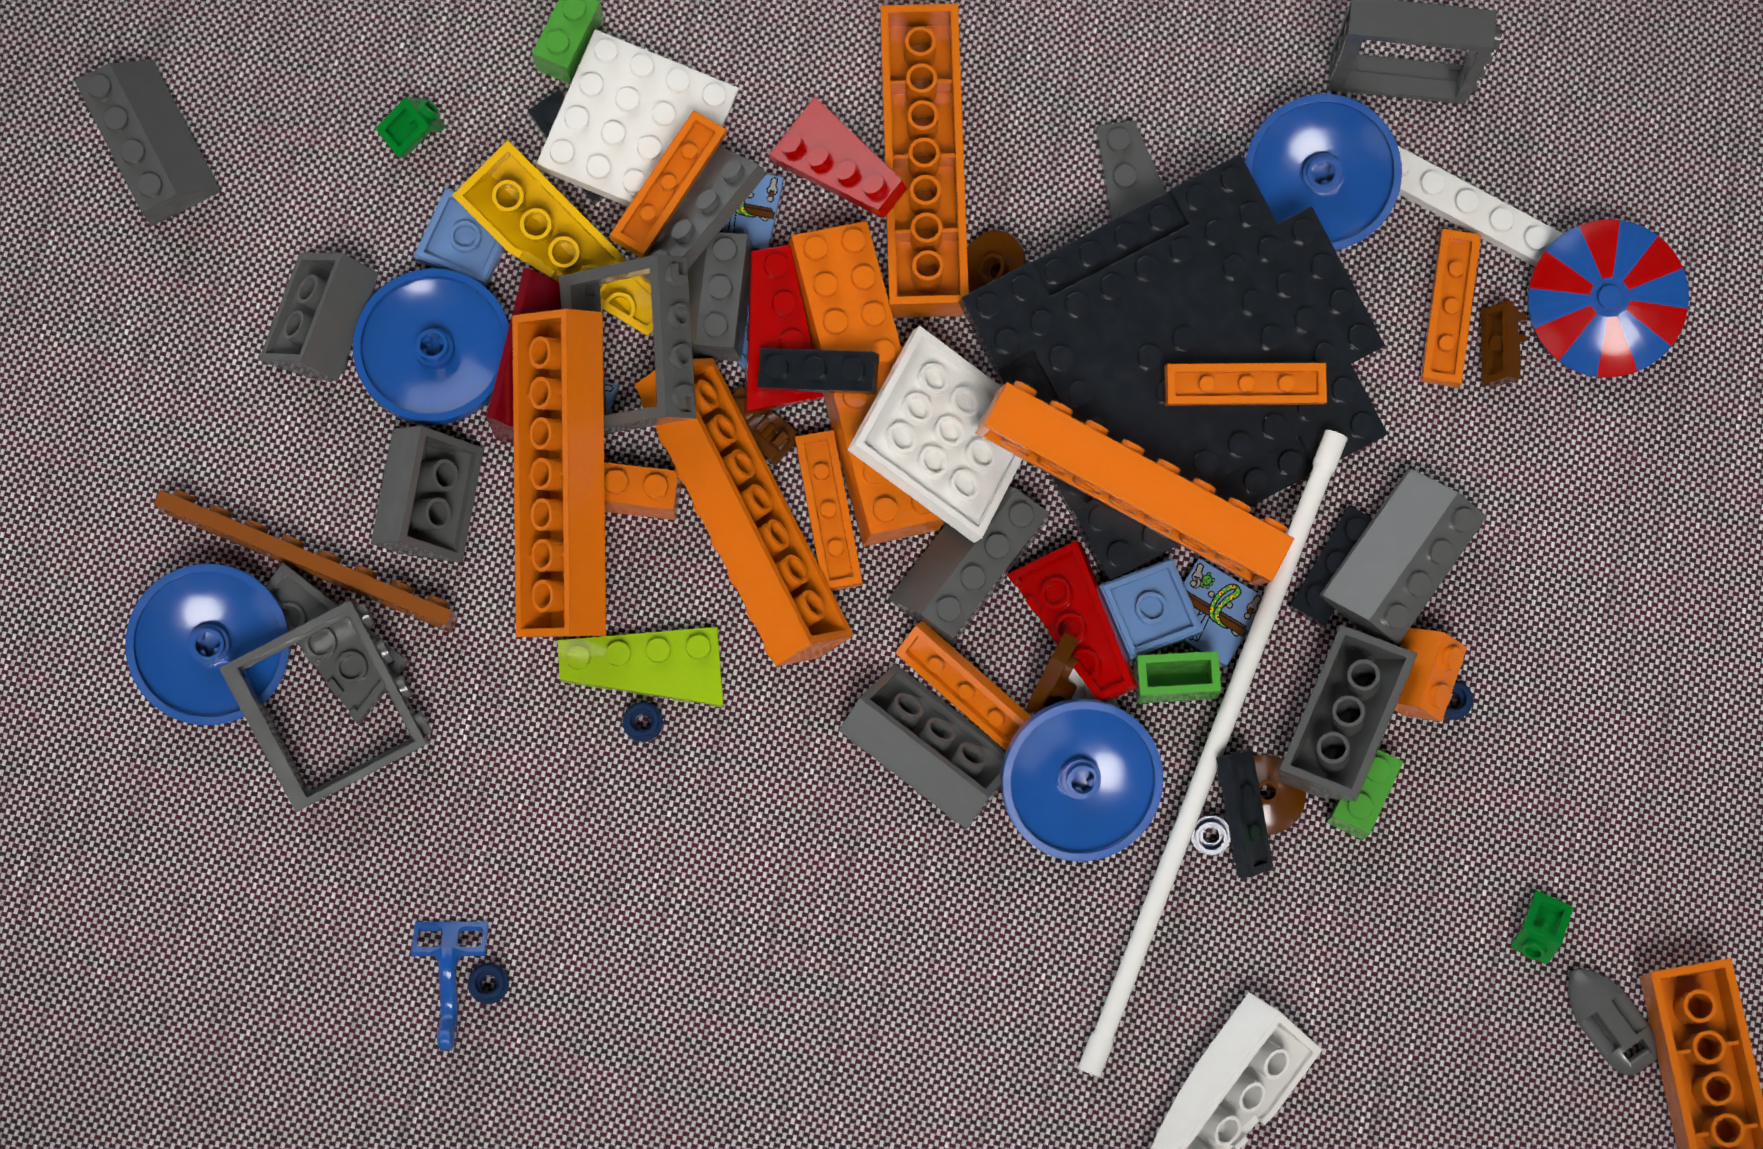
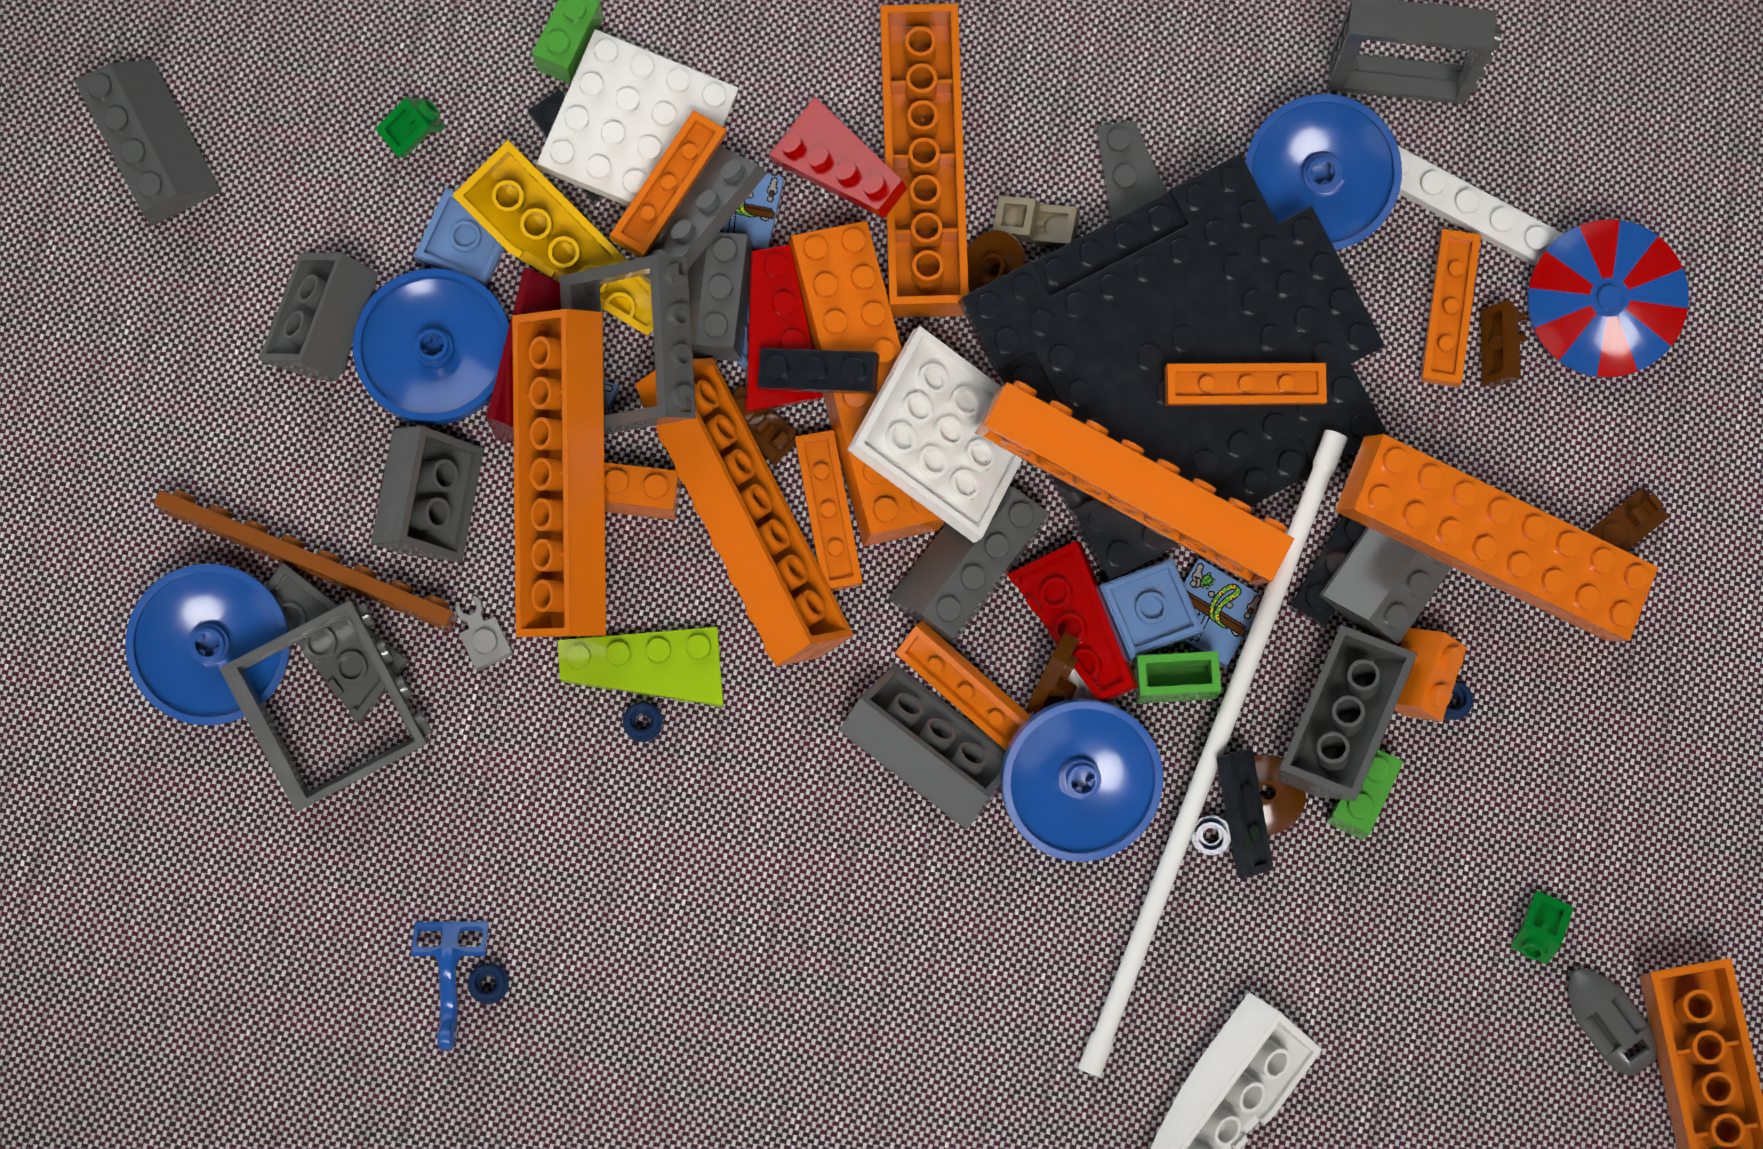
(483, 639): none -> light grey plate
(1036, 222): none -> dark tan slope
(1496, 538): none -> orange brick
(1631, 520): none -> reddish brown plate

